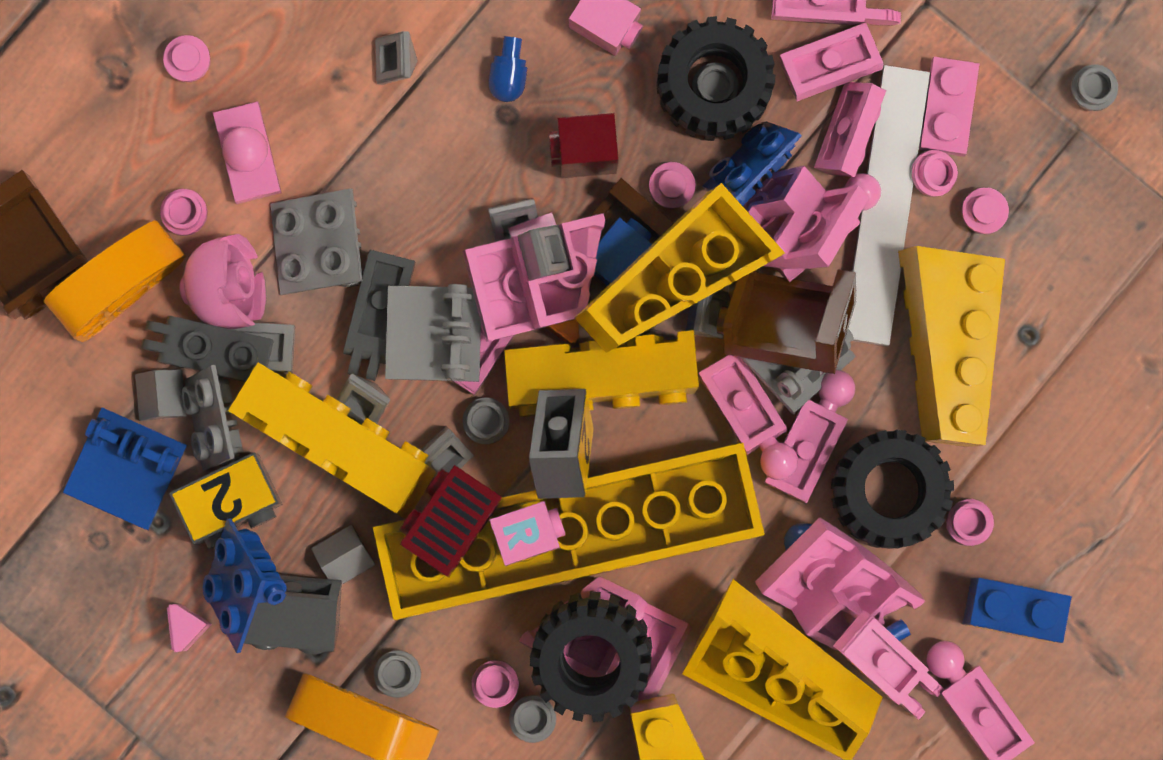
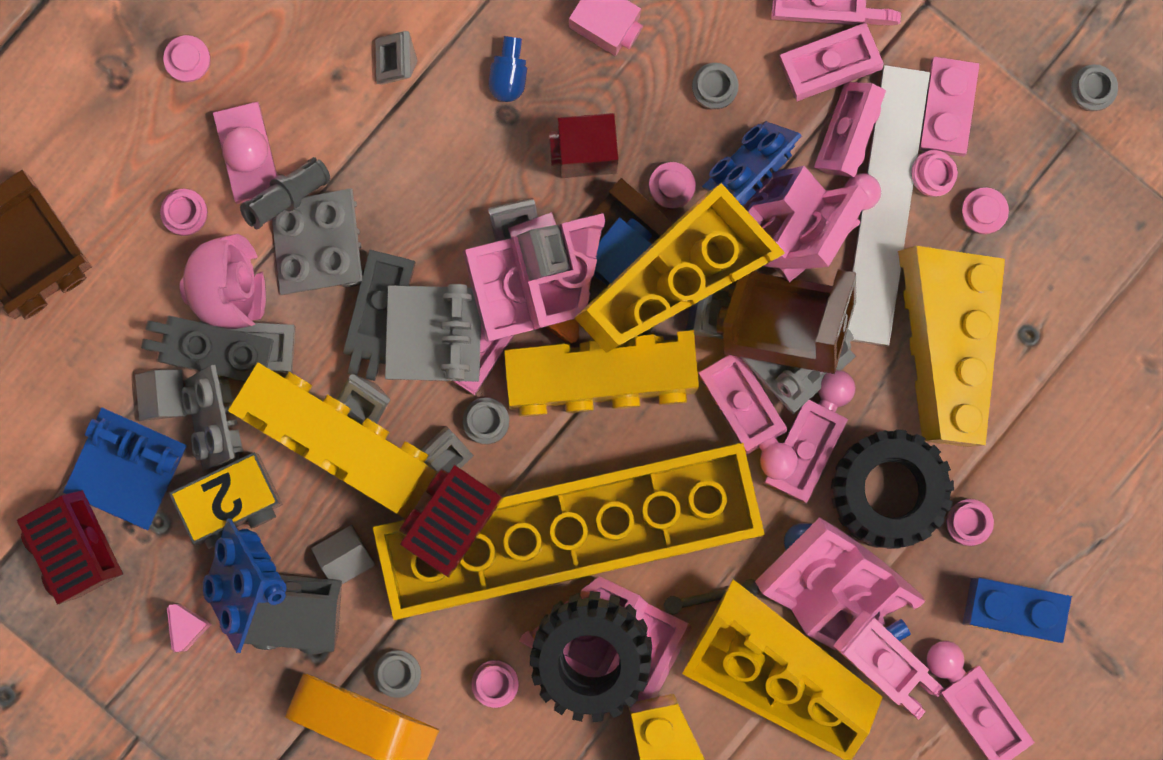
(69, 547): none -> dark red brick
(114, 280): light orange beam -> none
(285, 193): none -> dark grey pin
(527, 532): bright pink brick -> none
(532, 719): light grey plate -> none
(561, 443): dark grey brick -> none
(674, 605): none -> dark grey hinge
(722, 40): black tyre -> none

